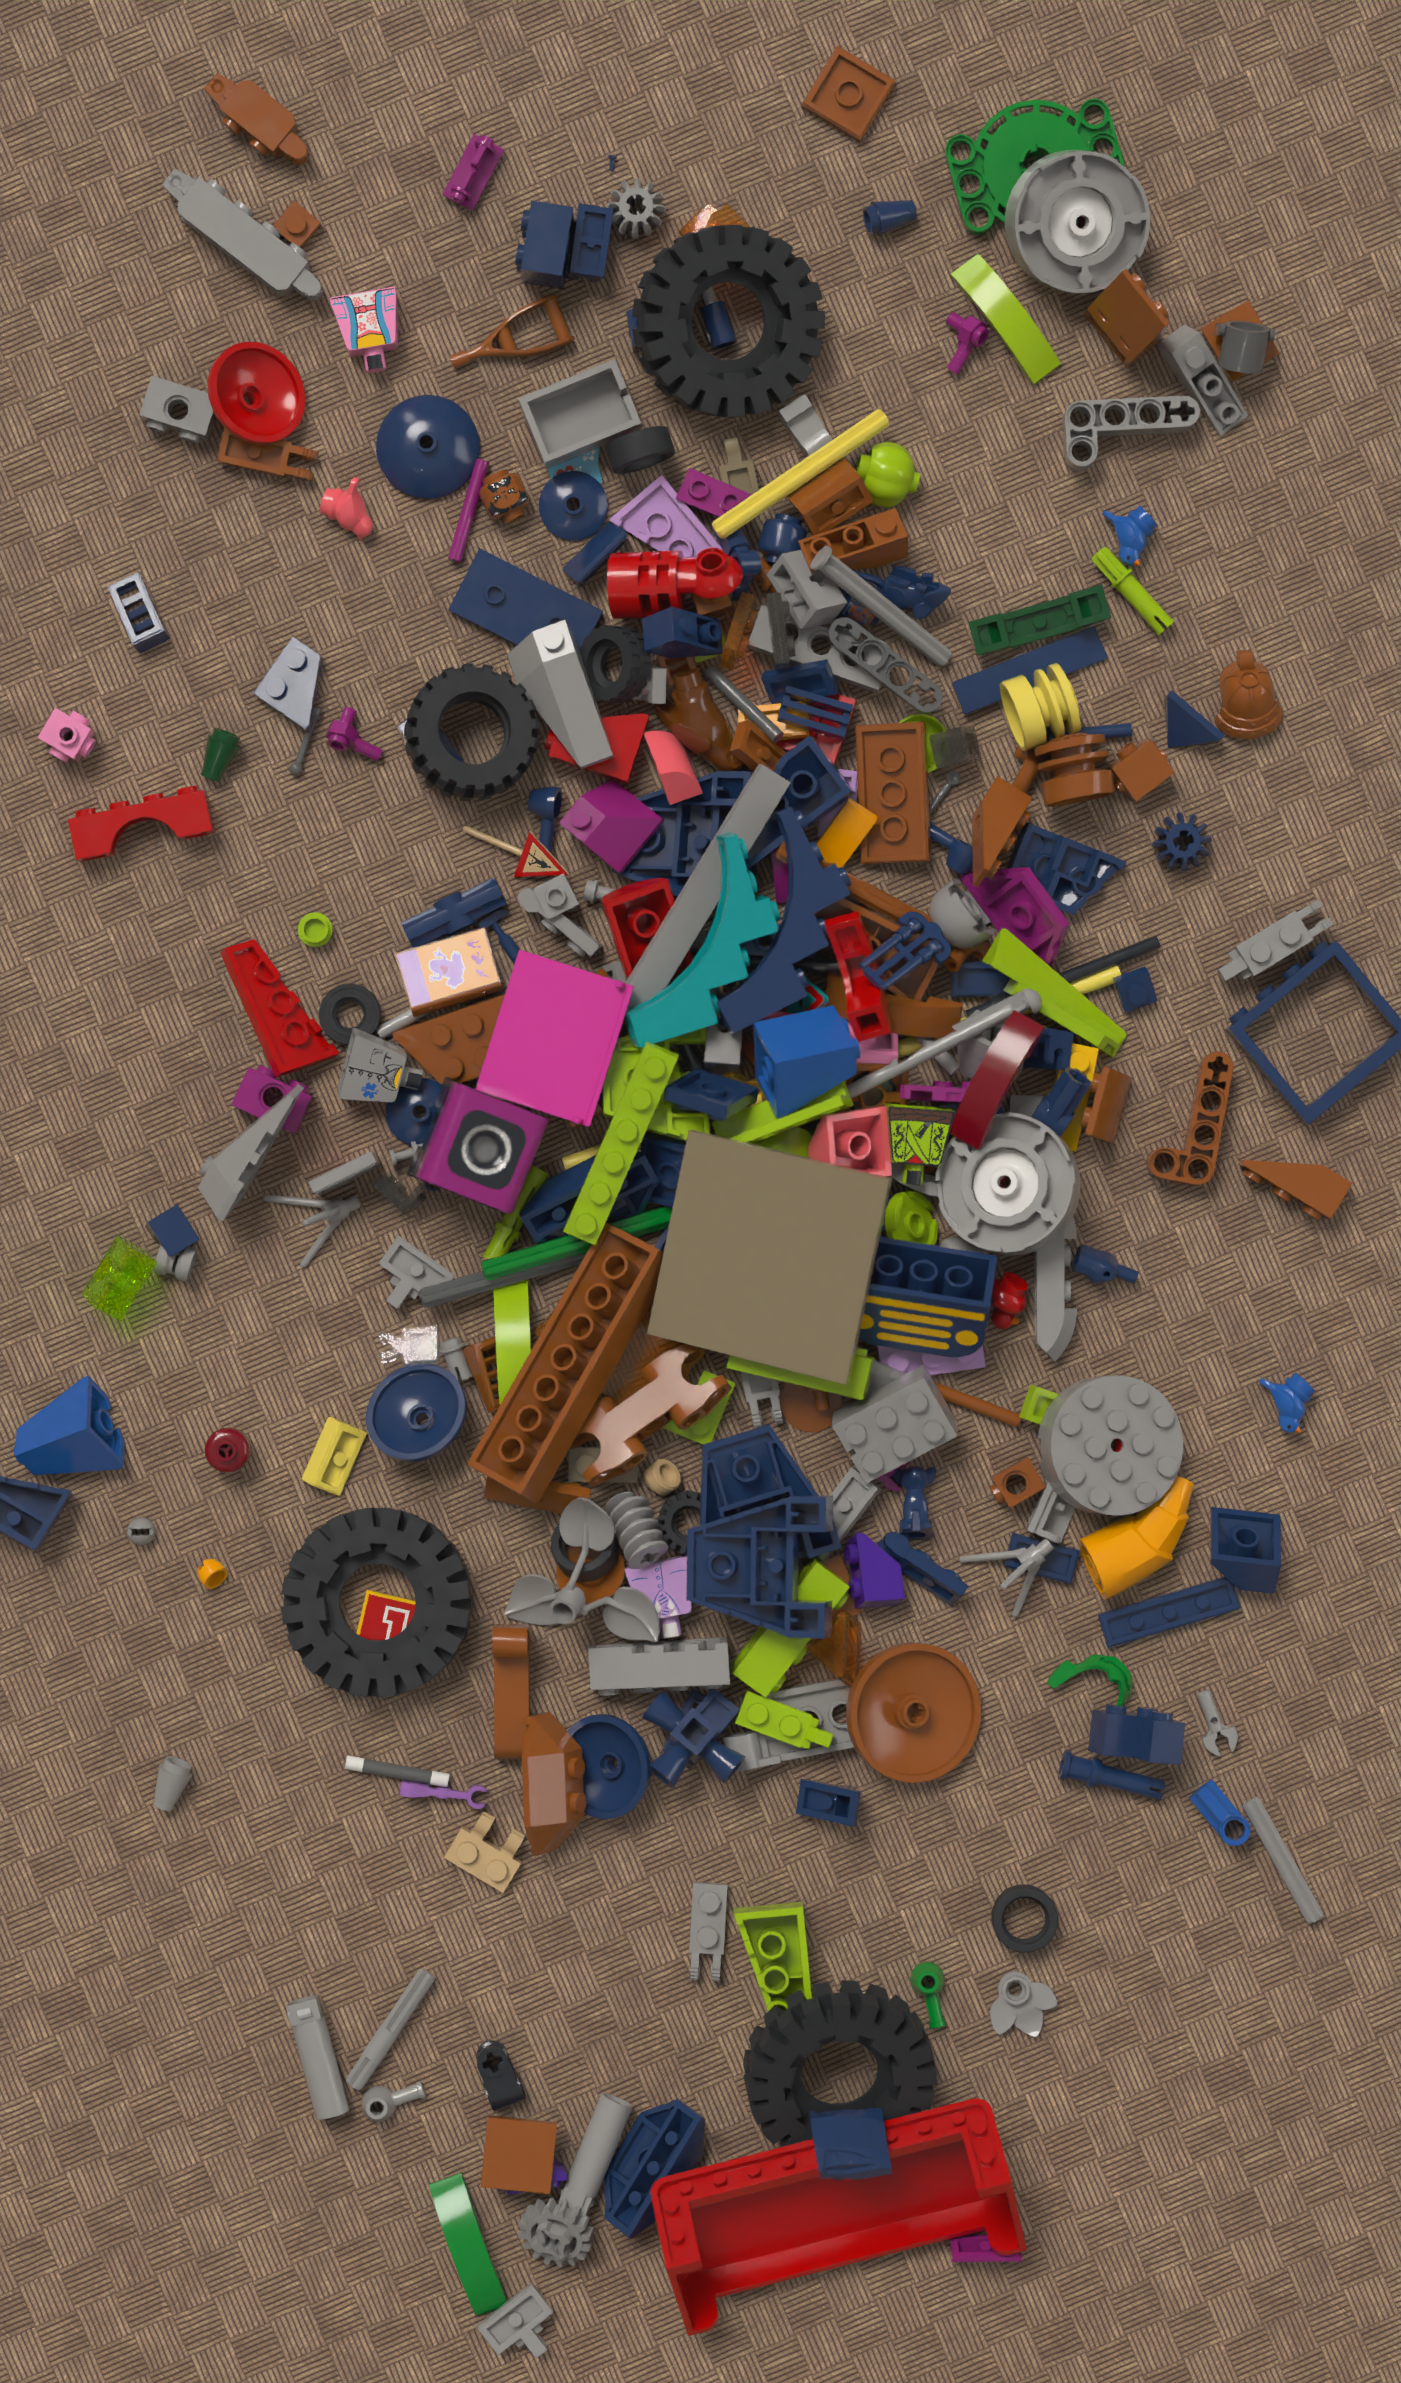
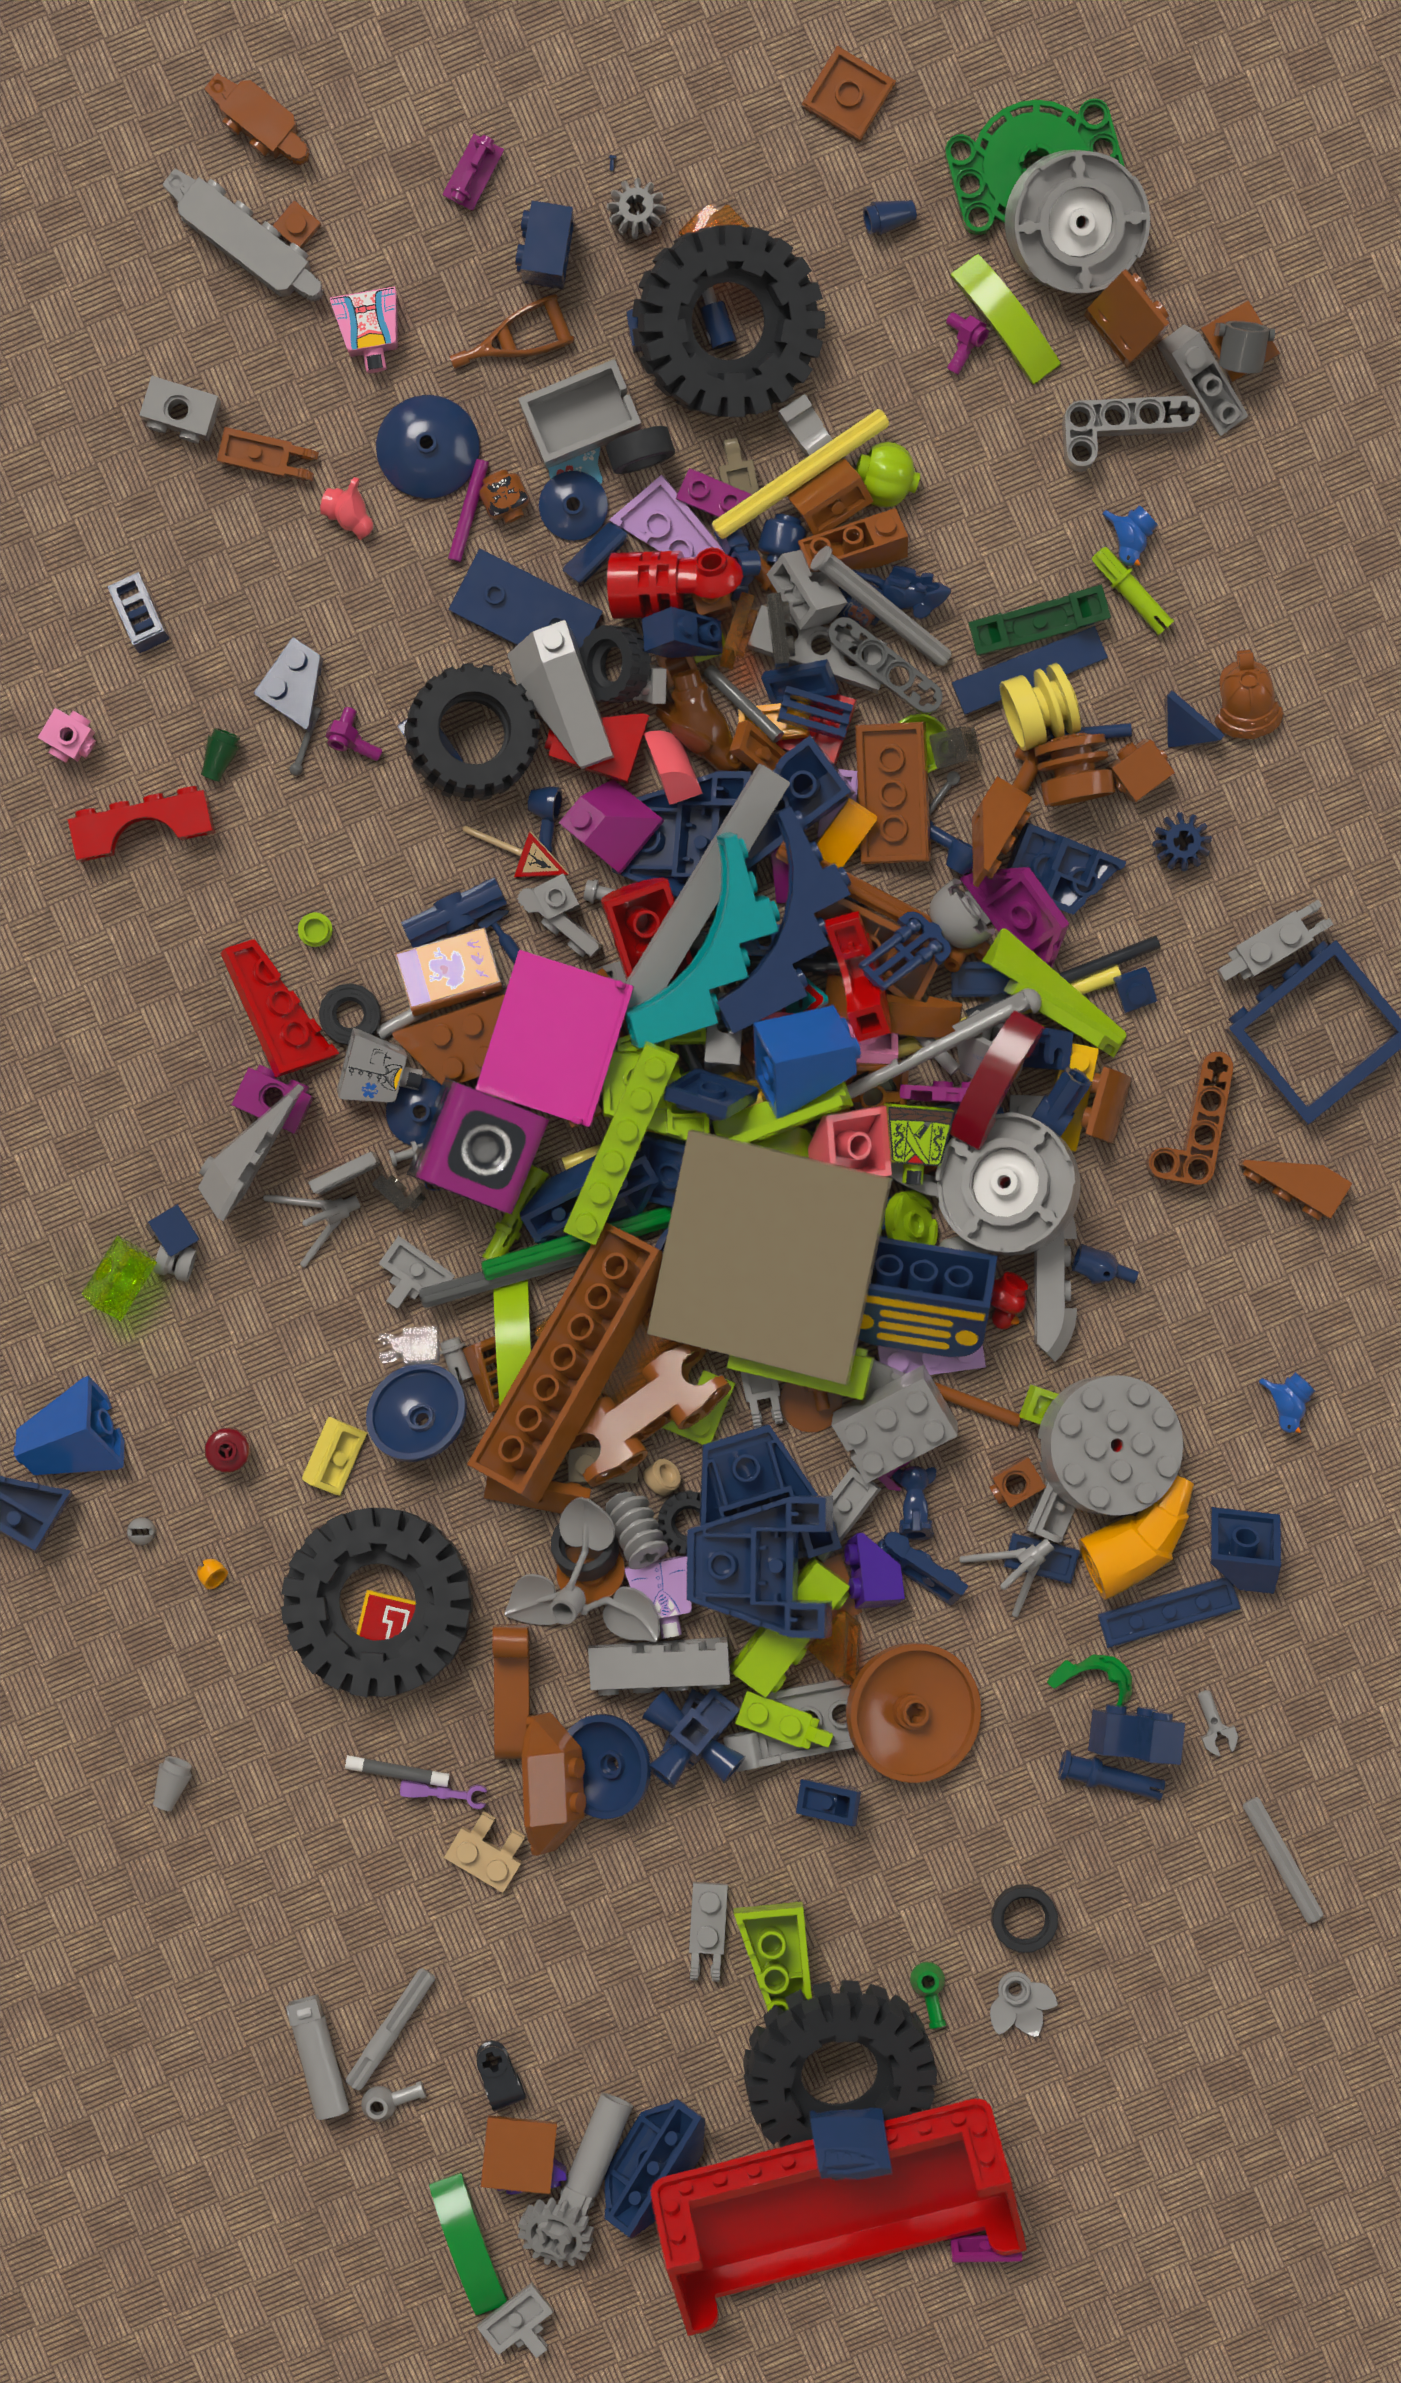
(268, 383): red dish -> none
(590, 242): dark blue hinge -> none
(1219, 1811): blue piece -> none

